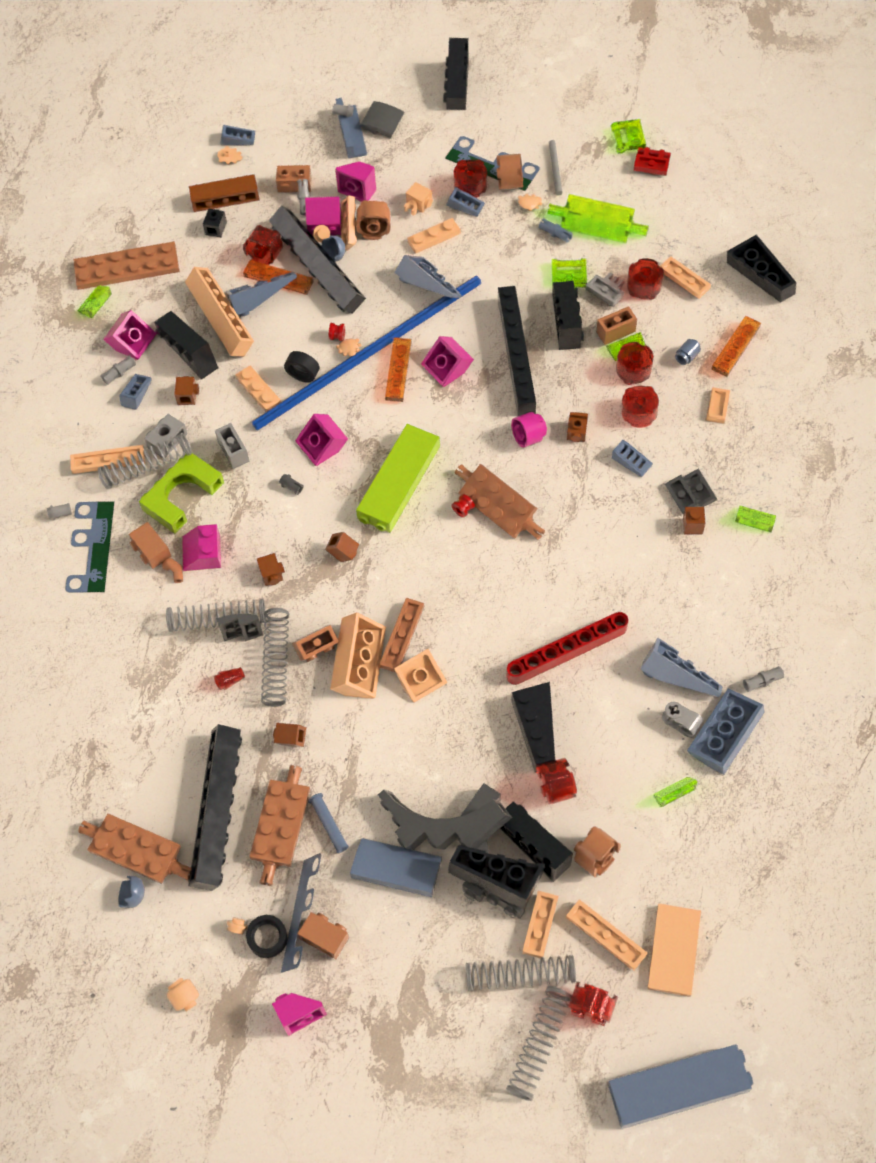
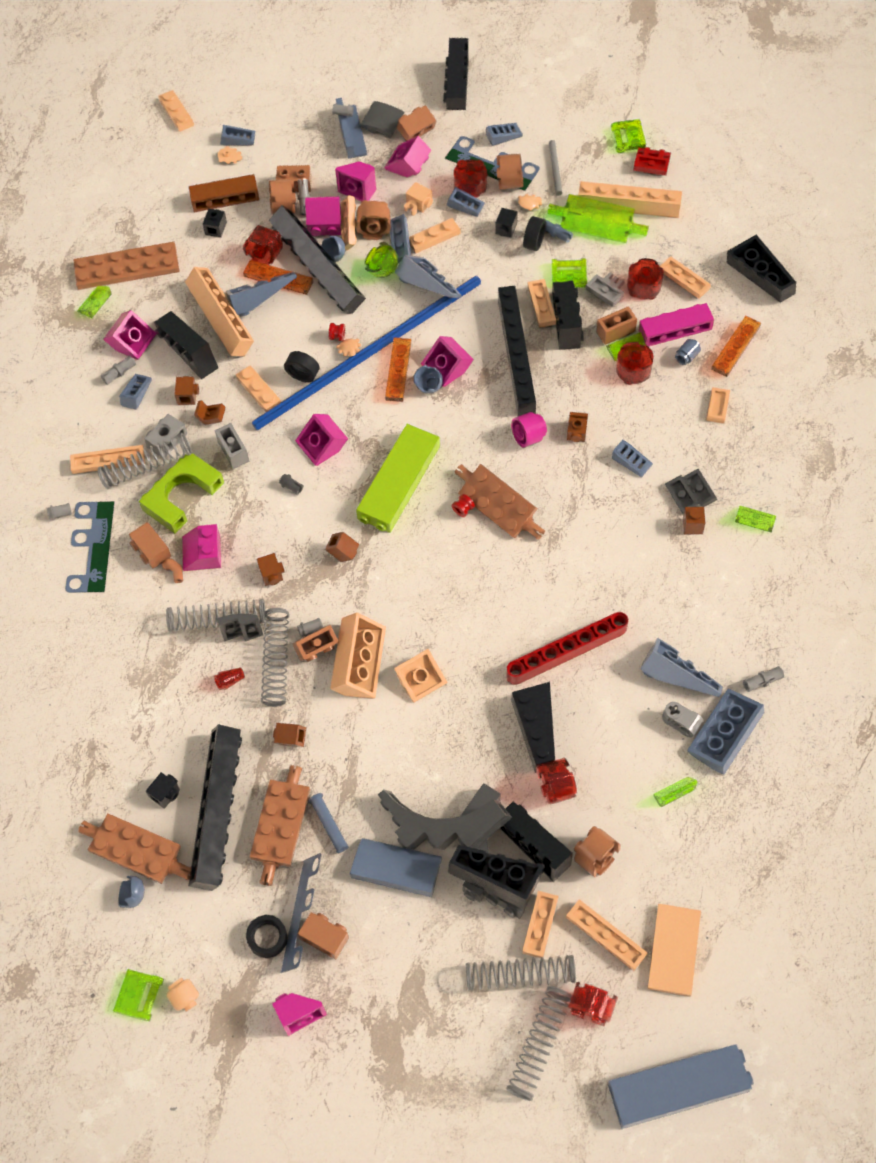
(132, 992): none -> clear neon green plate
(163, 789): none -> black brick
(176, 110): none -> light nougat plate
(209, 414): none -> dark orange bracket
(236, 925): light nougat plate -> none
(282, 194): none -> nougat brick
(309, 627): none -> light grey pin
(321, 232): light nougat plate -> none
(382, 260): none -> clear neon green cylinder
(400, 236): none -> sand blue plate
(402, 634): nougat plate -> none
(408, 157): none -> dark pink slope
(416, 123): none -> nougat brick
(428, 379): none -> sand blue hair
(497, 133): none -> sand blue slope
(506, 222): none -> black brick
(534, 233): none -> black tyre
(541, 303): none -> light nougat plate
(640, 406): clear red brick -> none
(643, 200): none -> light nougat brick
(676, 324): none -> dark pink brick

